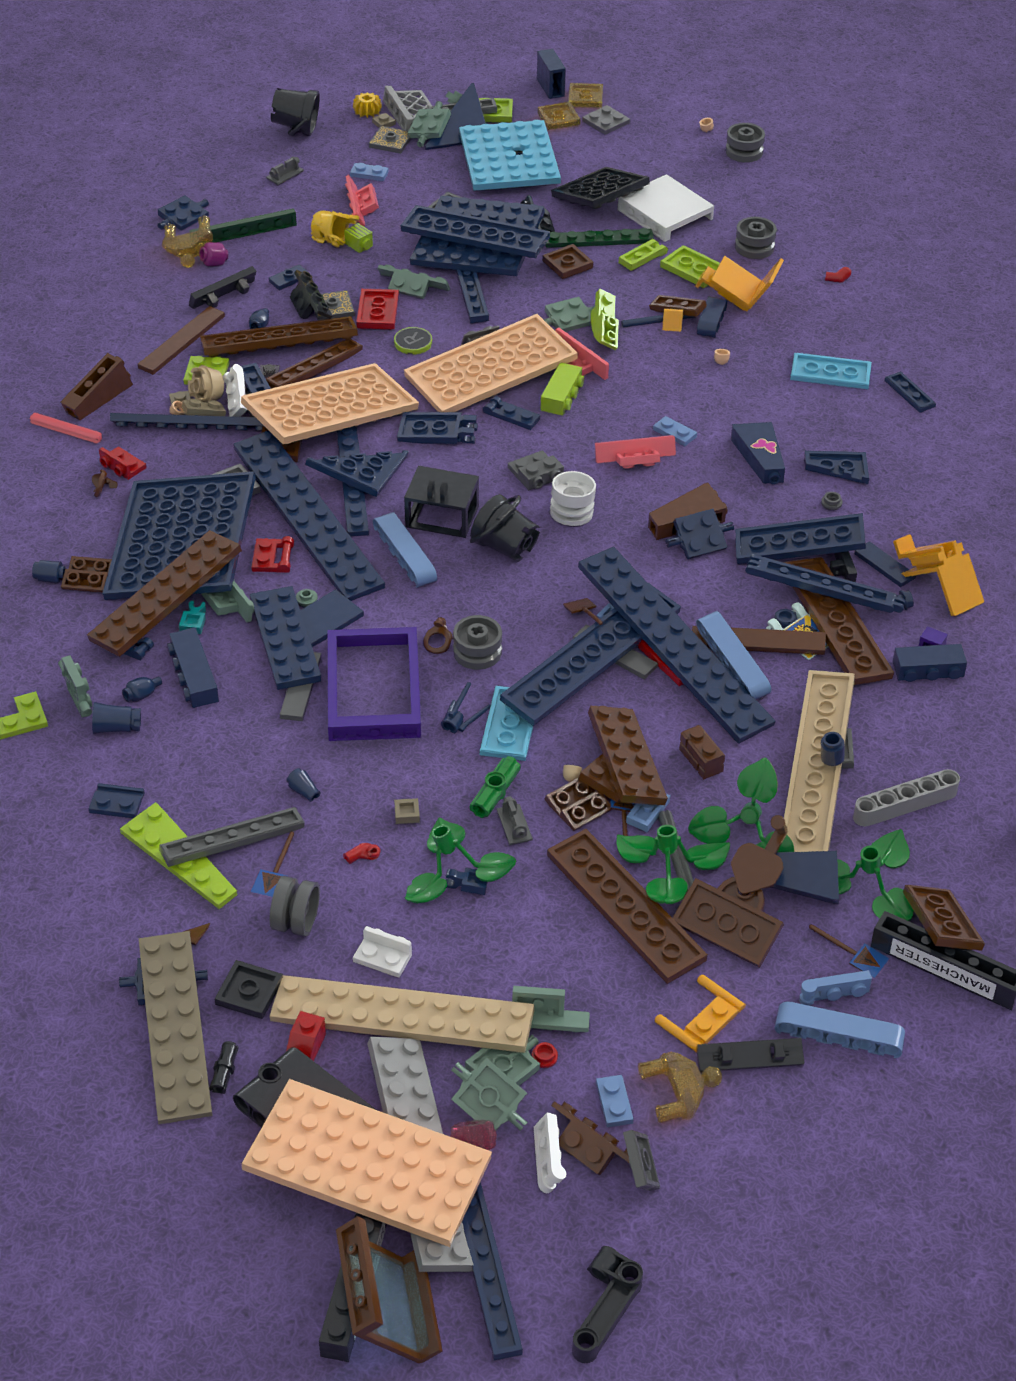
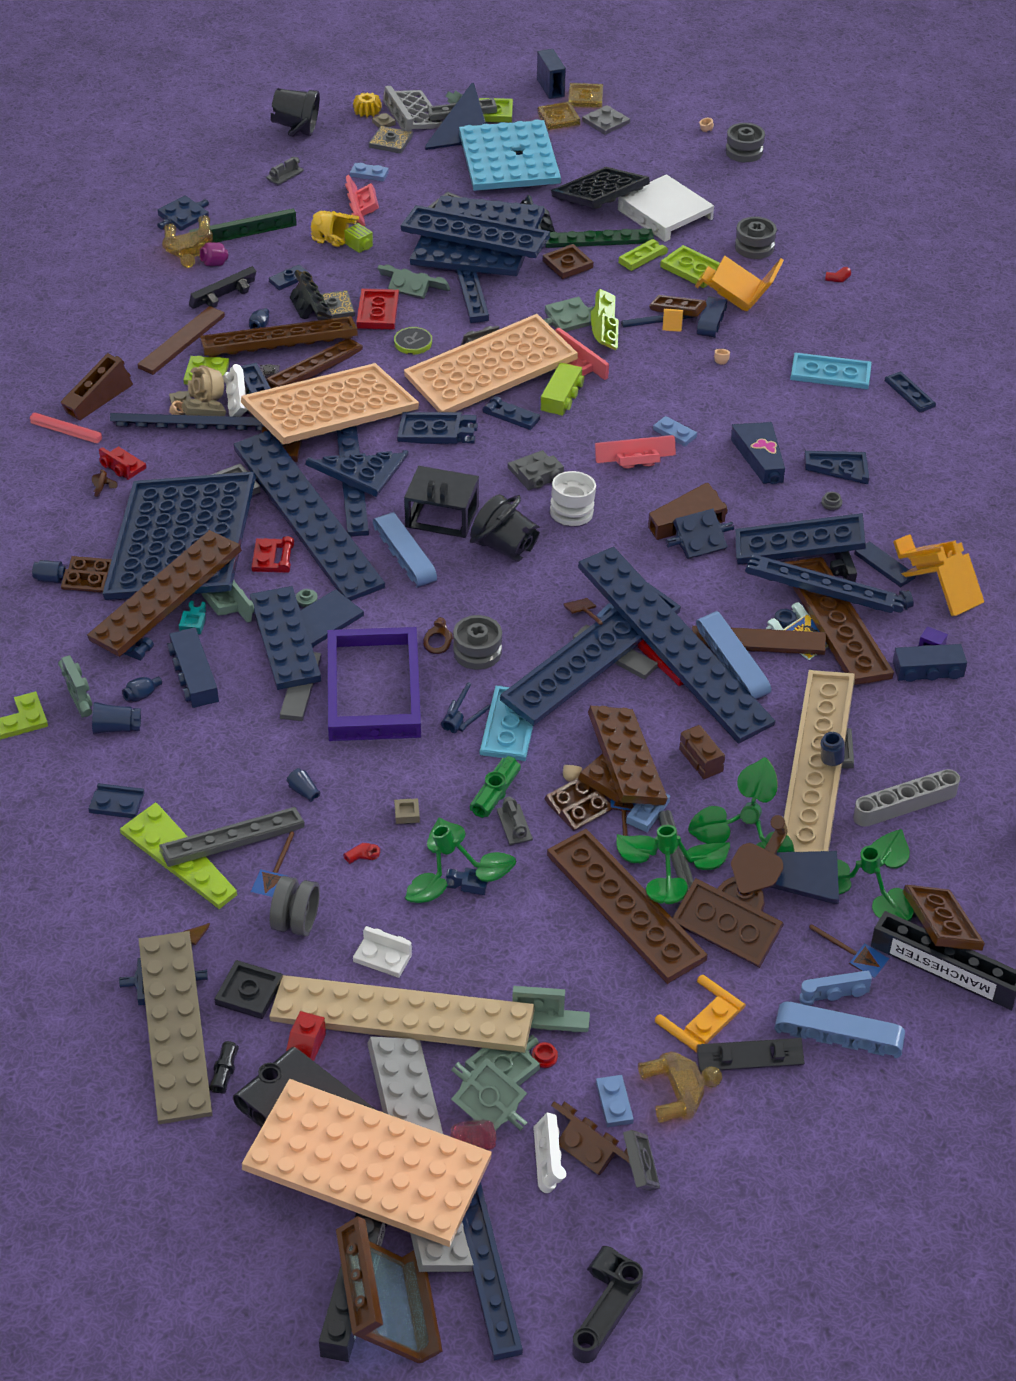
(429, 123): sand green plate -> none

